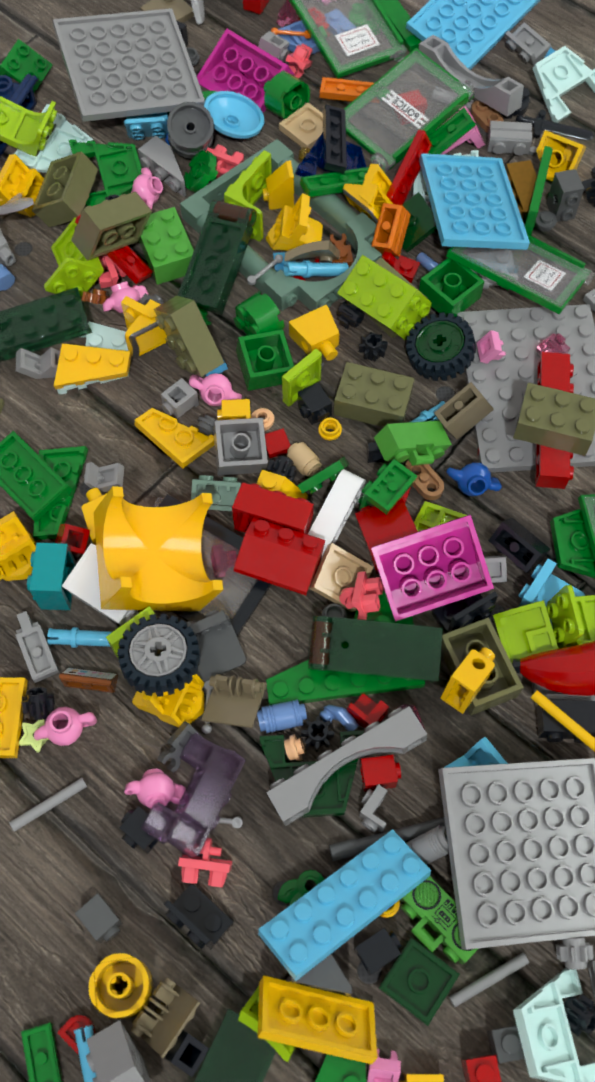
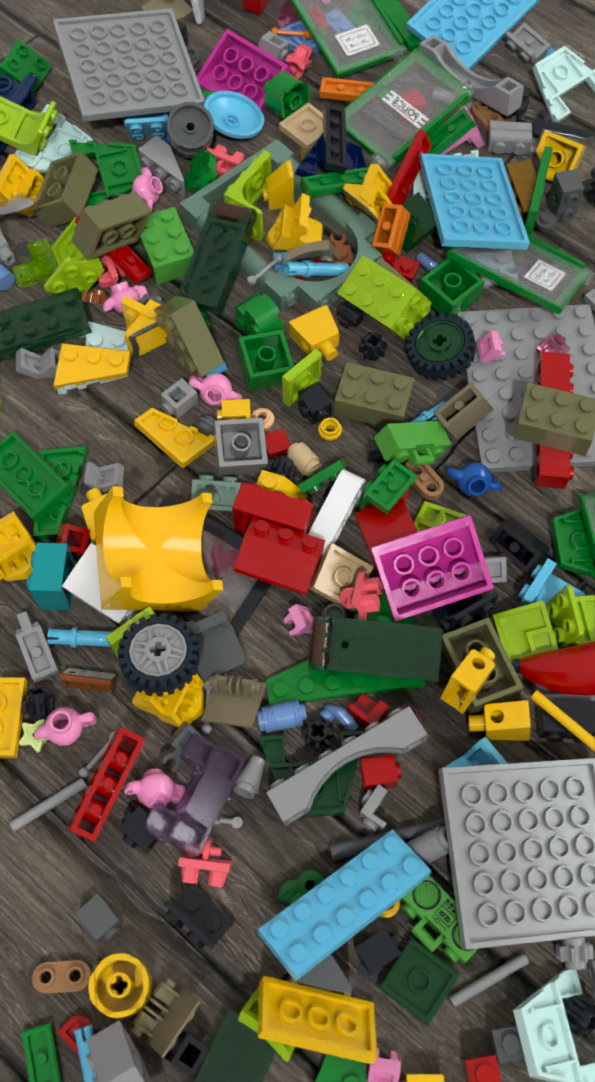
(41, 266): none -> clear neon green plate
(61, 977): none -> medium nougat plate
(84, 771): none -> light grey hinge
(105, 784): none -> red brick
(250, 777): none -> light grey cone
(294, 748): light nougat plate -> none
(301, 617): none -> bright pink tile
(513, 720): none -> yellow torso

